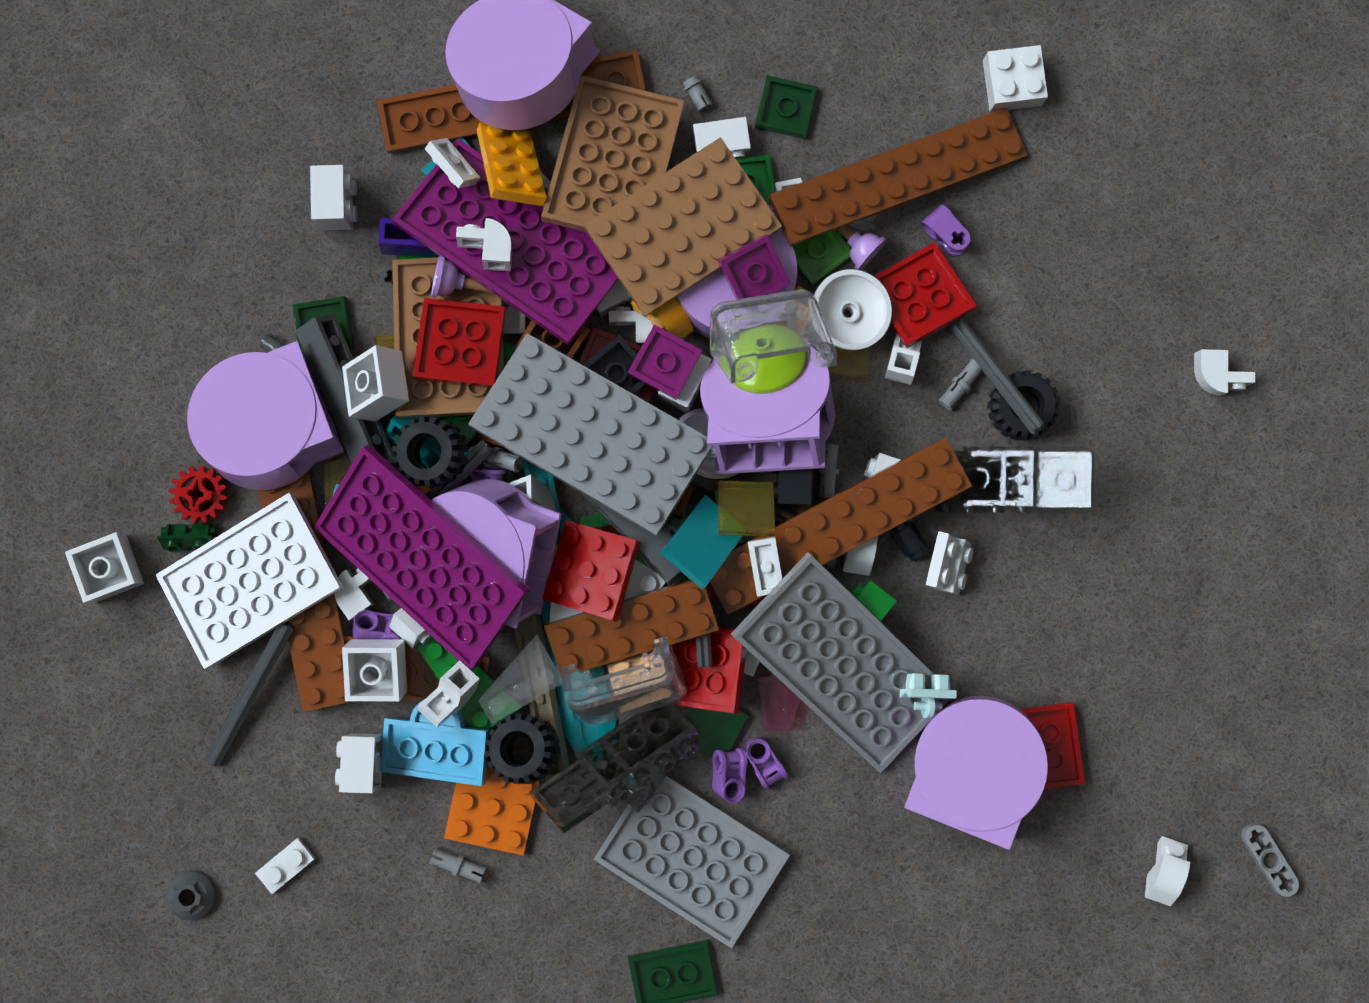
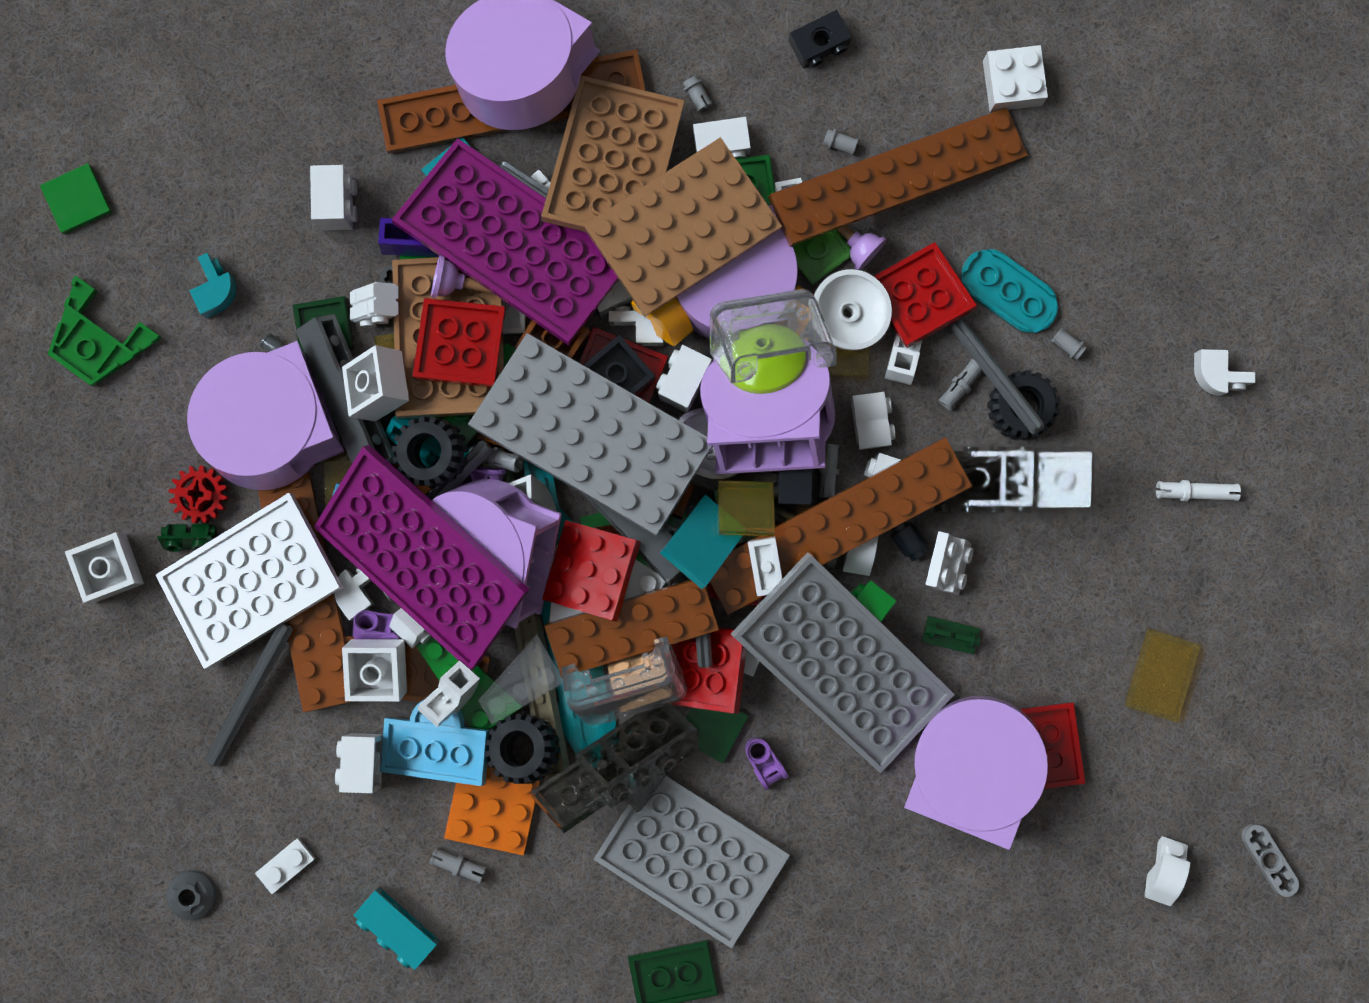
(75, 198): none -> green tile
(87, 347): none -> green wing
(216, 293): none -> teal brick
(374, 304): none -> white brick
(395, 929): none -> teal brick
(452, 163): white plate -> none
(492, 239): white brick -> none
(511, 165): light orange plate -> none
(665, 362): magenta plate -> none
(729, 769): medium lavender piece -> none
(754, 269): magenta plate -> none
(777, 704): clear pink wing -> none
(786, 107): dark green tile -> none
(828, 27): none -> black brick
(840, 141): none -> light grey pin
(871, 420): none -> white brick
(939, 690): light aqua hips -> none
(943, 228): medium lavender piece -> none
(951, 635): none -> dark green hinge
(1009, 291): none -> teal tile
(1069, 344): none -> light grey pin
(1162, 675): none -> clear yellow tile
(1187, 490): none -> white pin

